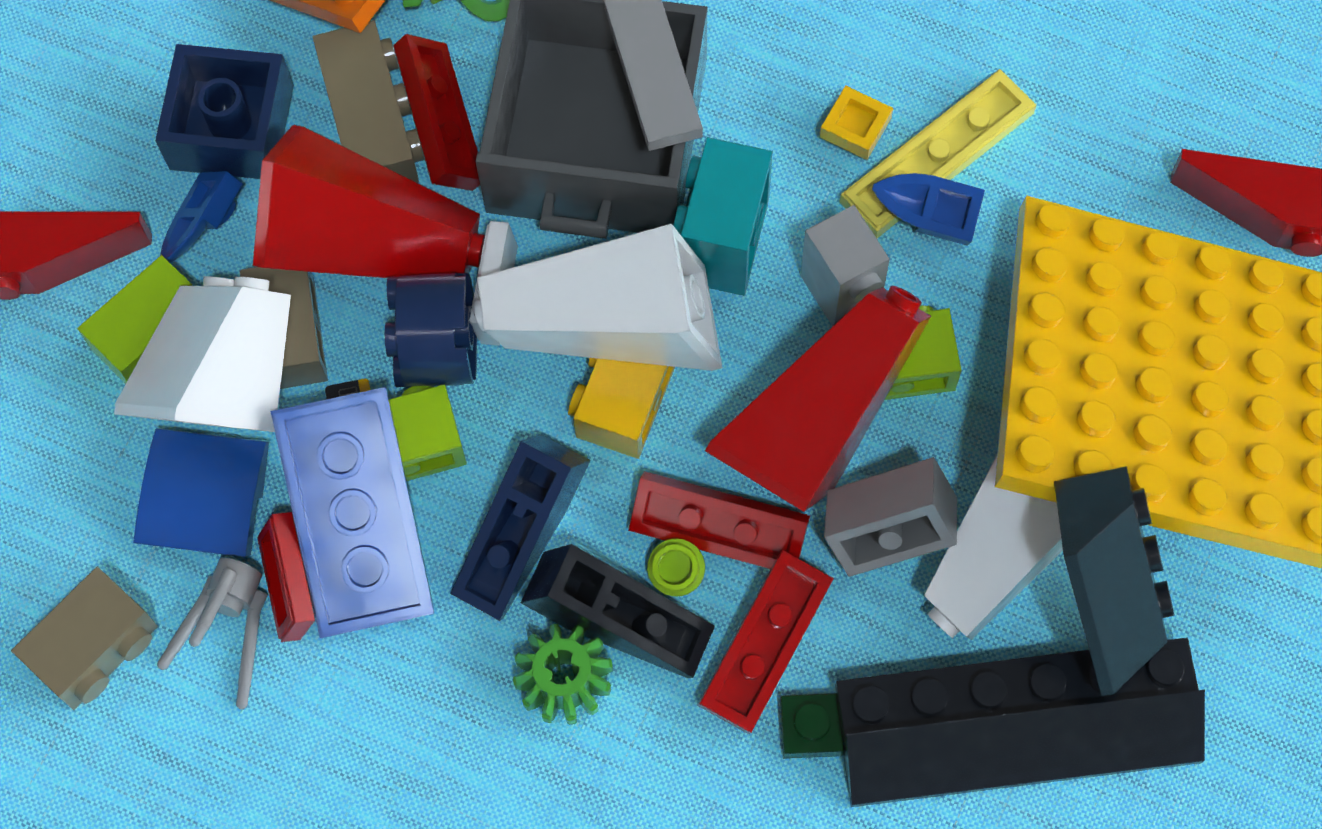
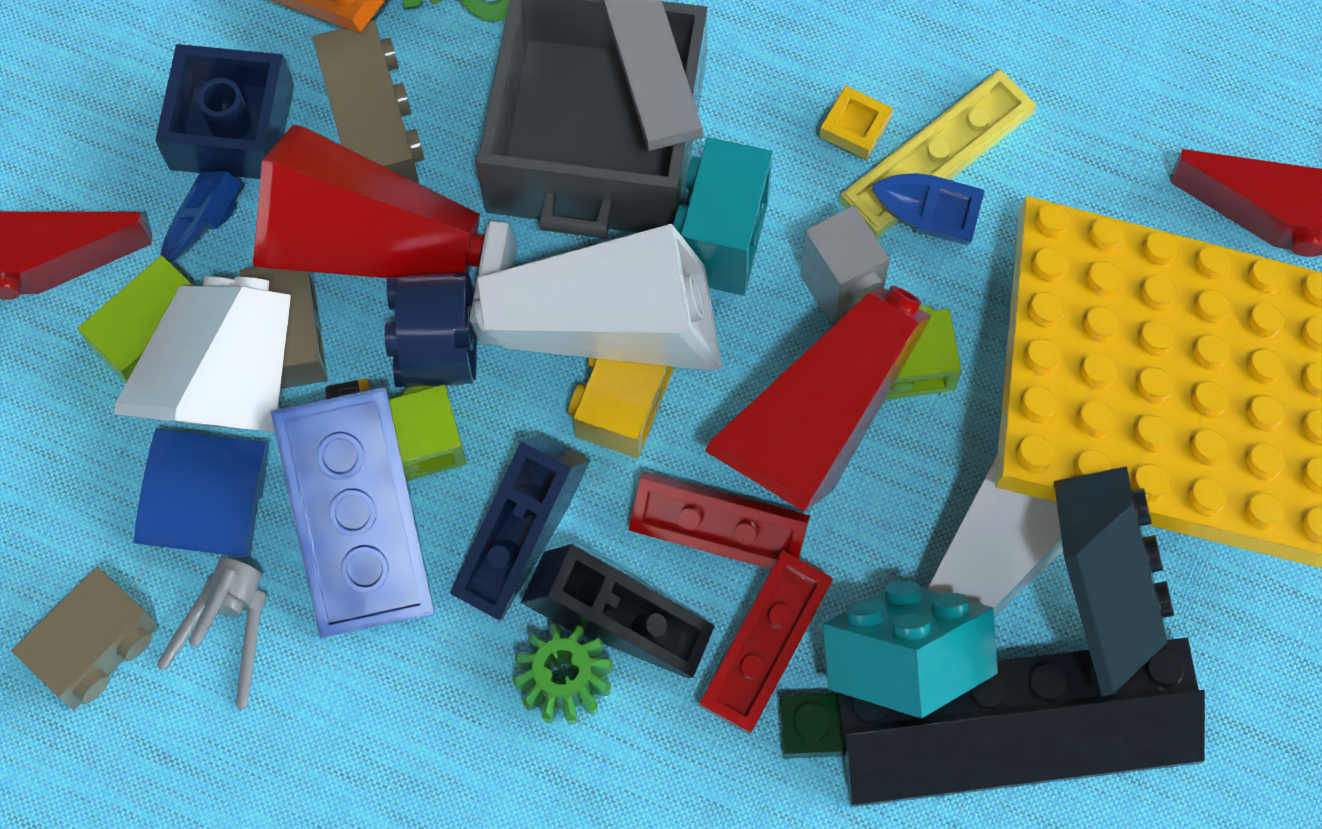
(285, 577): red tile -> none
(438, 112): red plate -> none
(676, 567): lime plate -> none
(891, 517): light grey brick -> none
(910, 648): none -> teal brick

